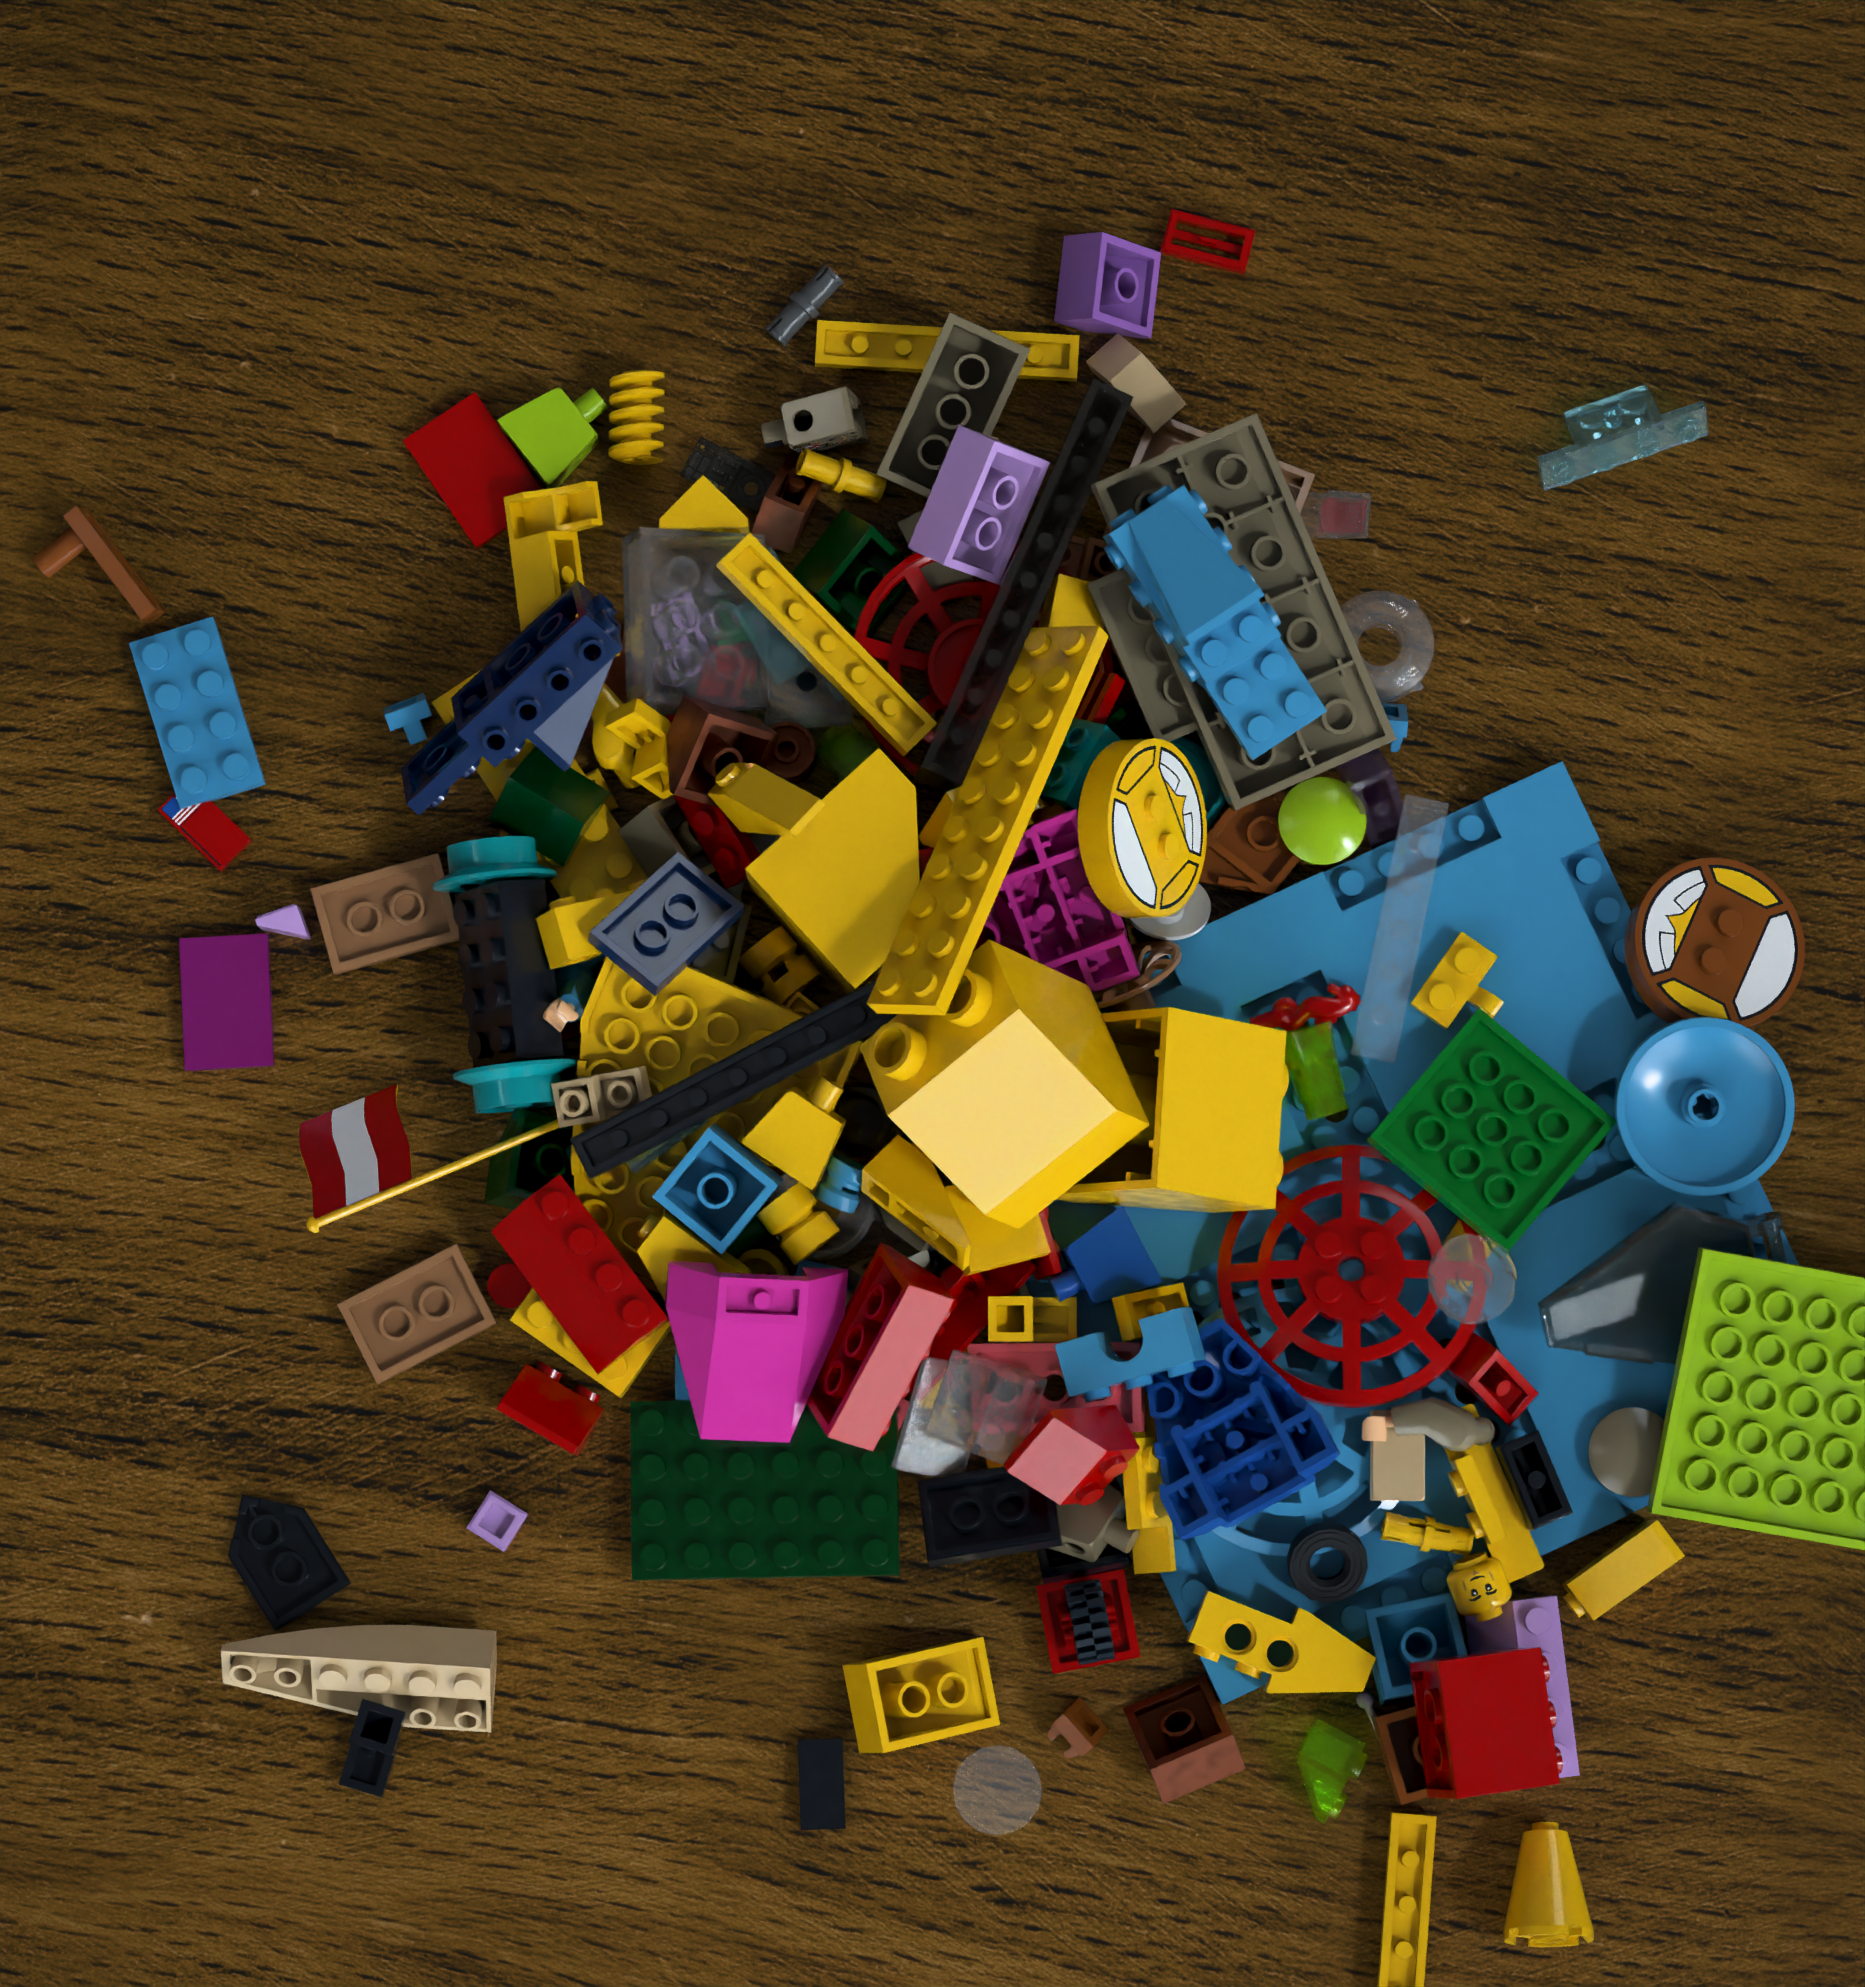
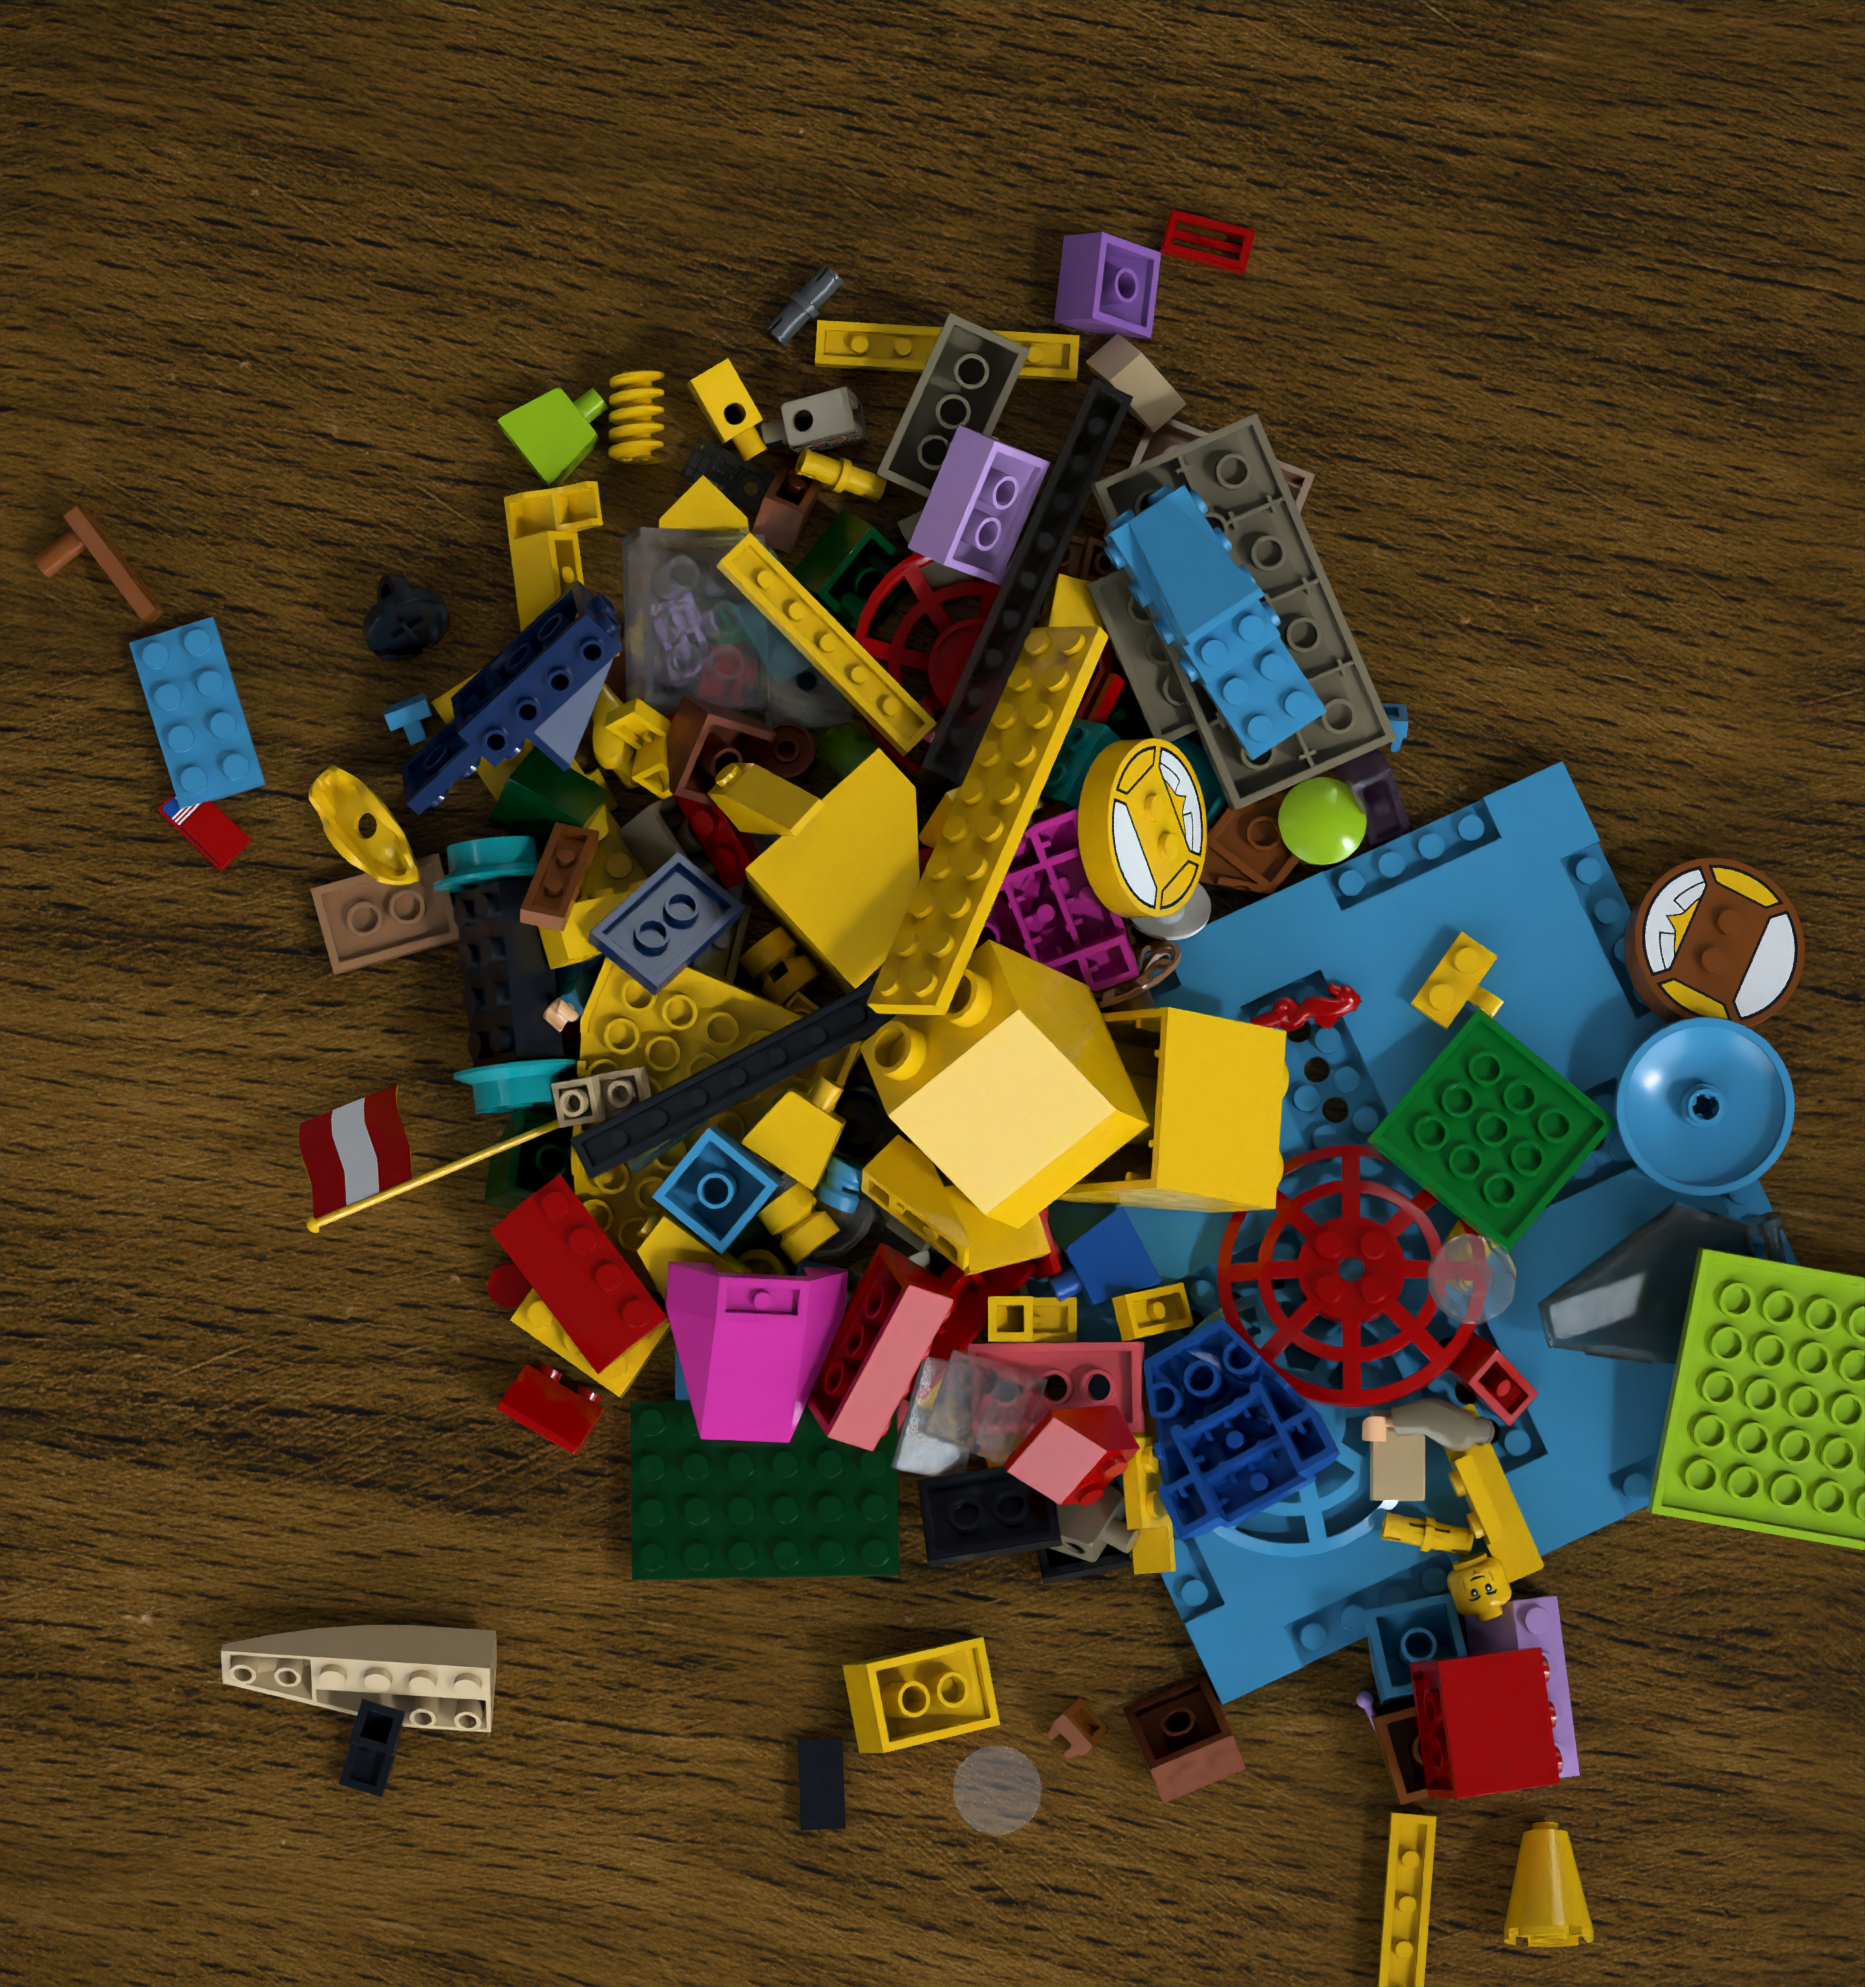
(226, 1002): magenta tile -> none
(283, 1559): black tile -> none
(285, 921): lavender slope -> none
(340, 804): none -> yellow piece
(404, 619): none -> black tile
(417, 1314): medium nougat plate -> none
(471, 467): red tile -> none
(497, 1521): lavender tile -> none
(559, 876): none -> dark orange piece
(723, 388): none -> yellow torso
(1088, 1621): red plate -> none
(1168, 1345): dark azure arch -> none
(1315, 1070): clear neon green plant -> none
(1319, 1654): yellow brick -> none
(1325, 1764): clear neon green slope -> none
(1330, 1588): black tyre -> none
(1336, 514): clear slope -> none
(1399, 928): clear tile -> none
(1412, 631): clear piece -> none
(1533, 1480): black brick -> none
(1617, 433): clear light blue bracket -> none
(1621, 1570): yellow slope -> none
(1626, 1450): dark tan dish -> none

